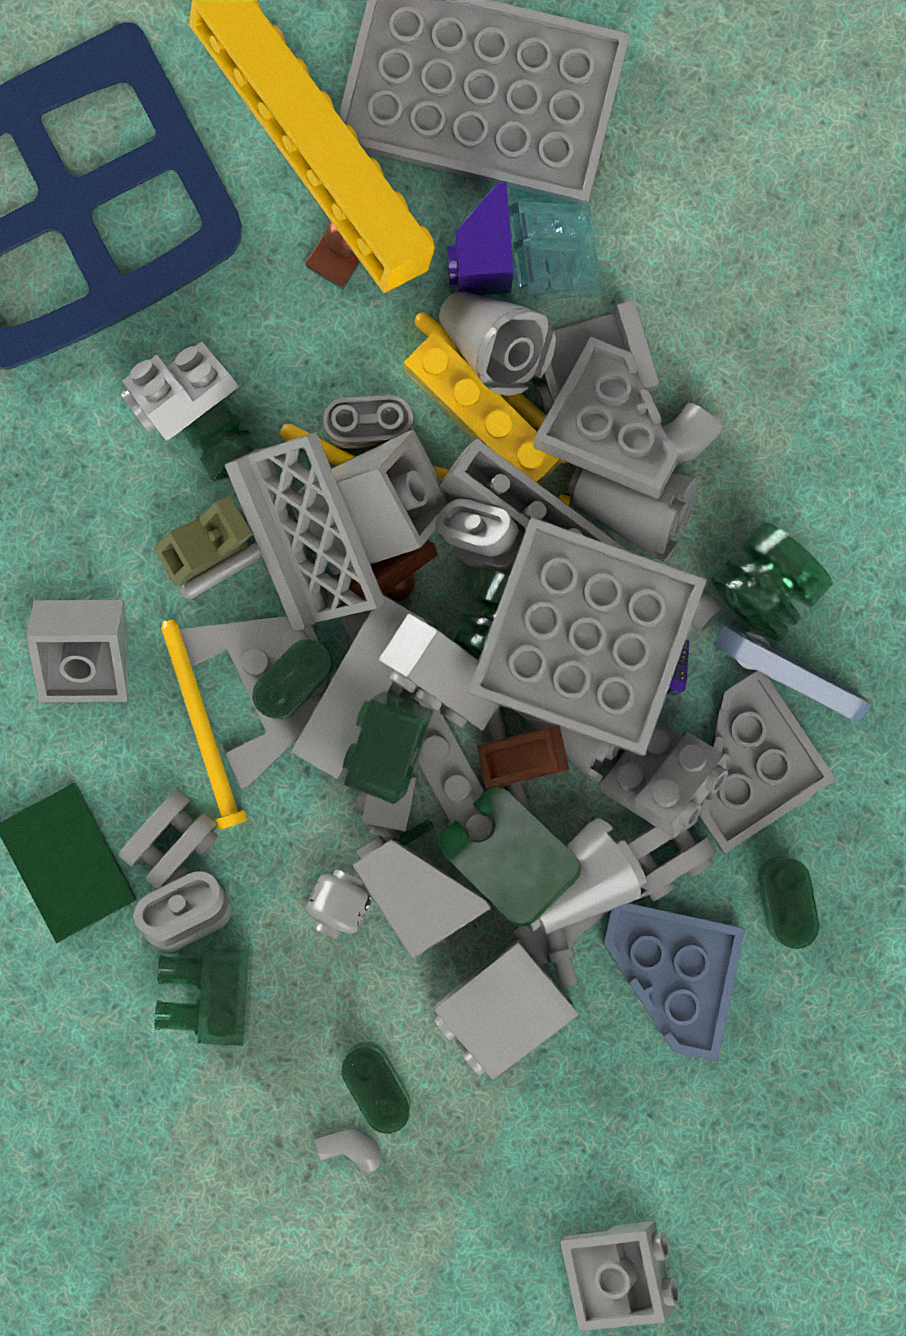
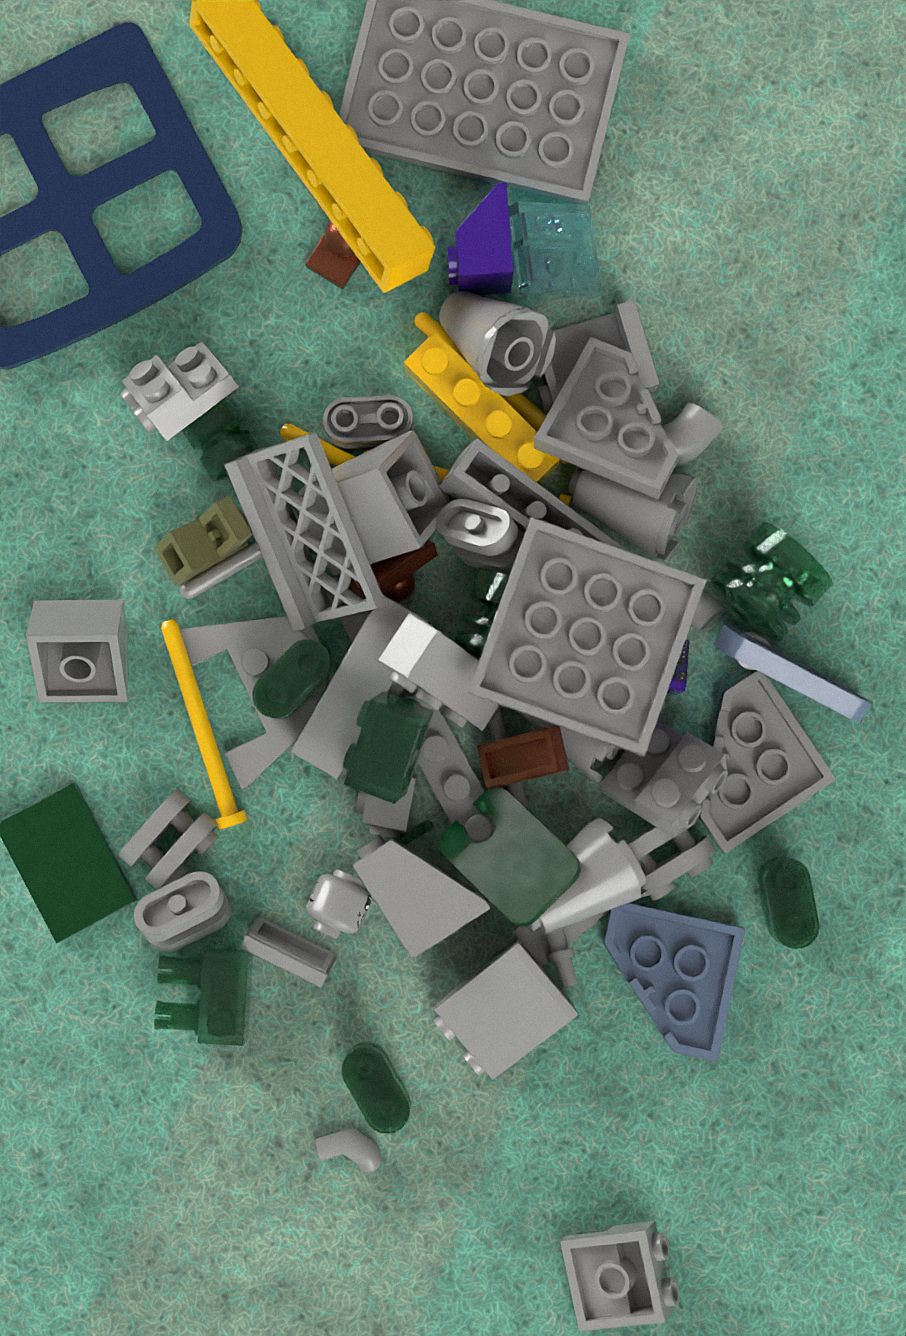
(289, 951): none -> light grey tile

